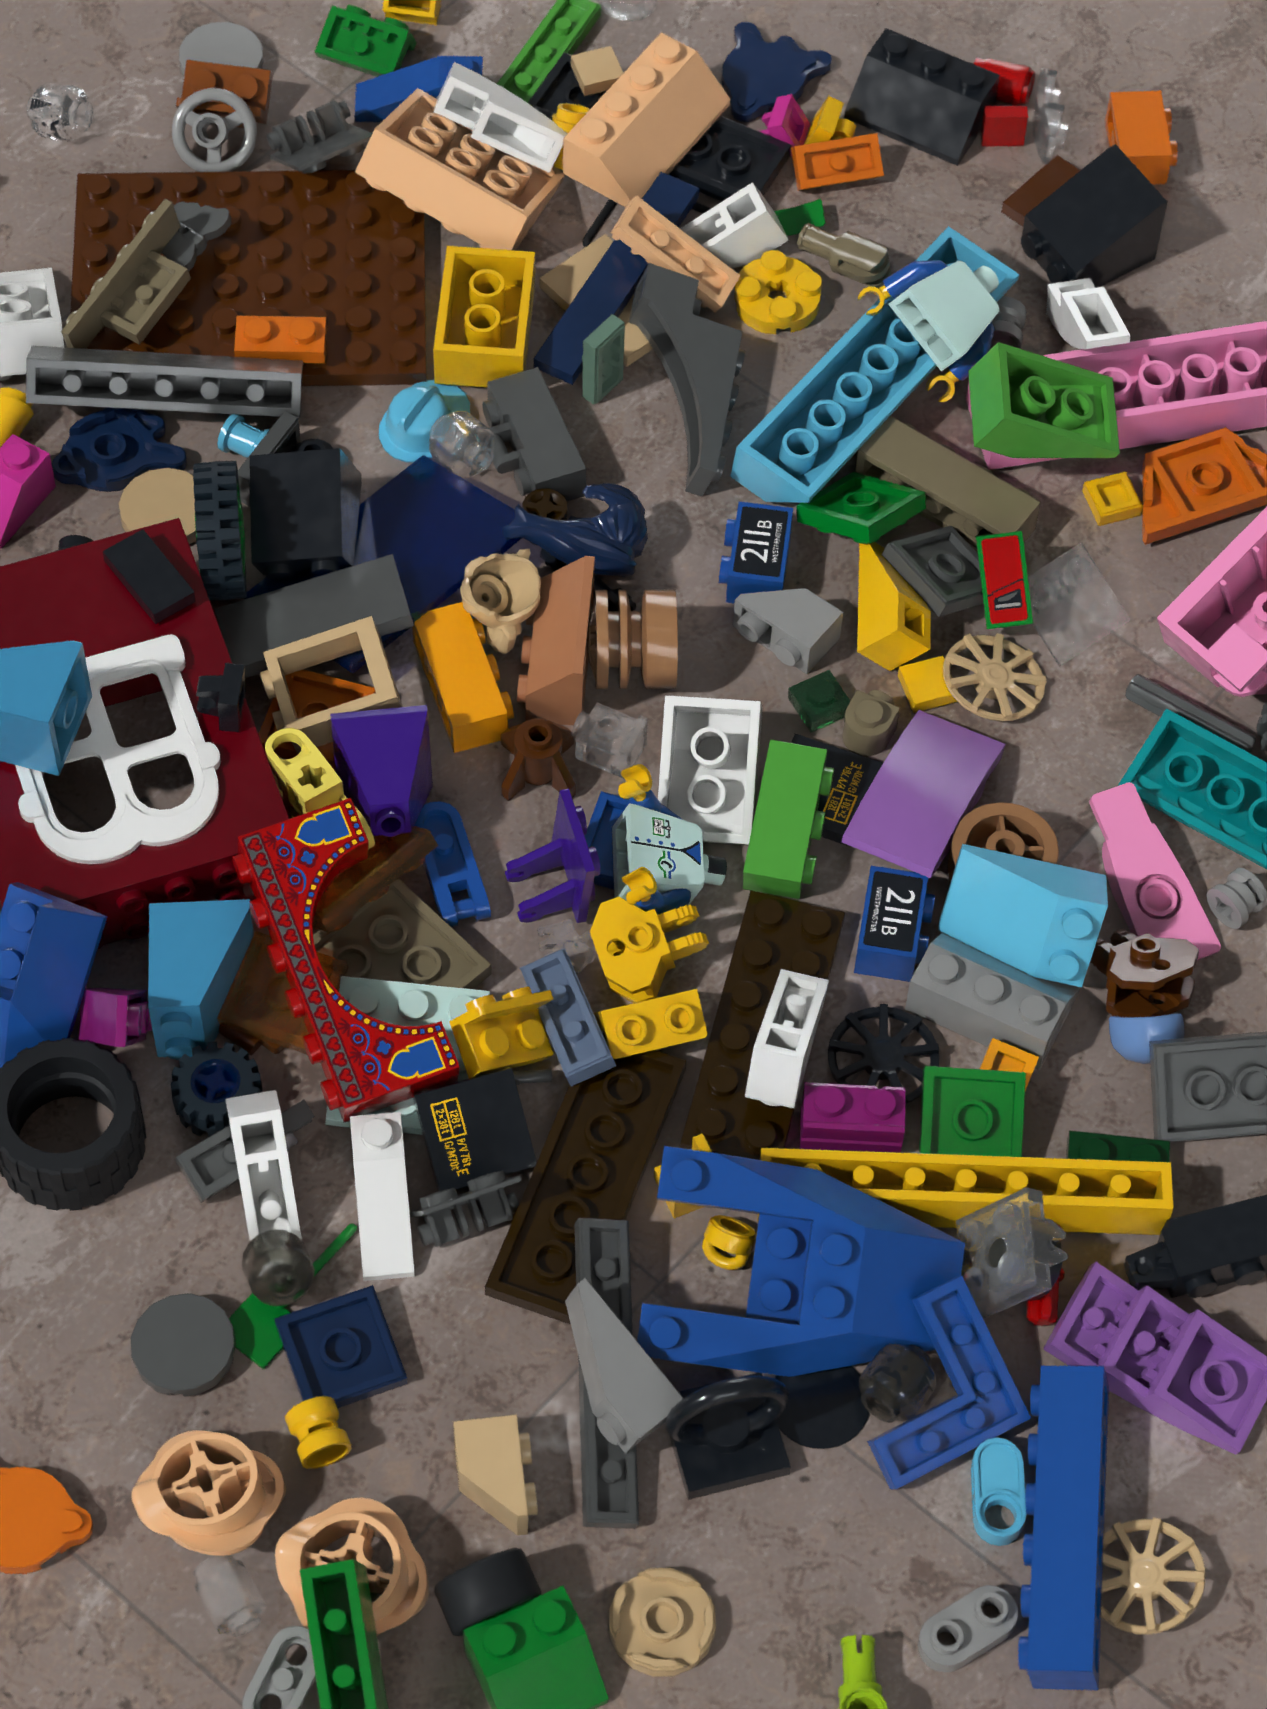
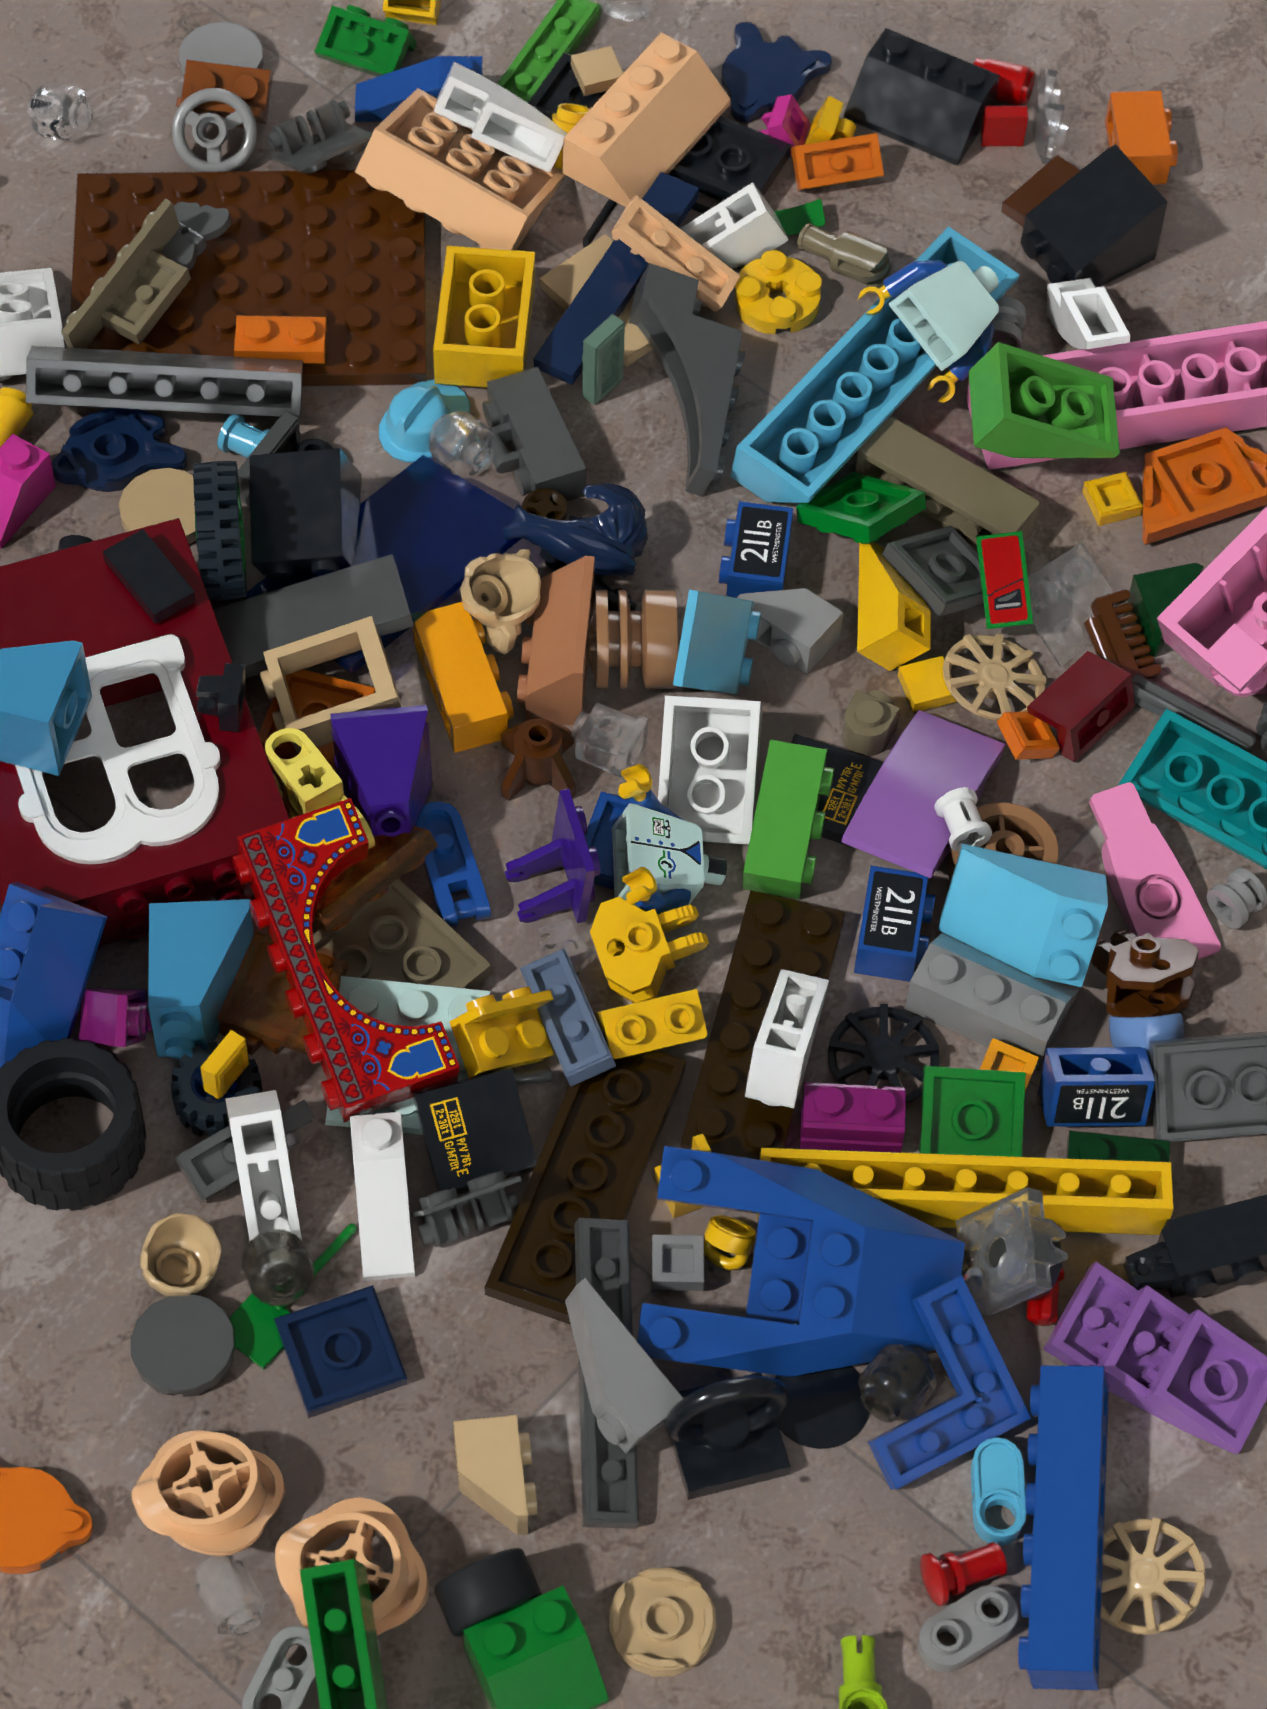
(180, 1255): none -> tan hair
(225, 1065): none -> yellow tile
(318, 1432): yellow wheel -> none
(678, 1262): none -> light grey plate
(716, 643): none -> medium azure slope
(819, 700): clear green plate -> none
(956, 1572): none -> red pin
(963, 818): none -> white bush
(1027, 736): none -> orange tile
(1085, 703): none -> dark red panel
(1096, 1086): none -> blue brick
(1110, 638): none -> reddish brown piece
(1153, 593): none -> dark green slope

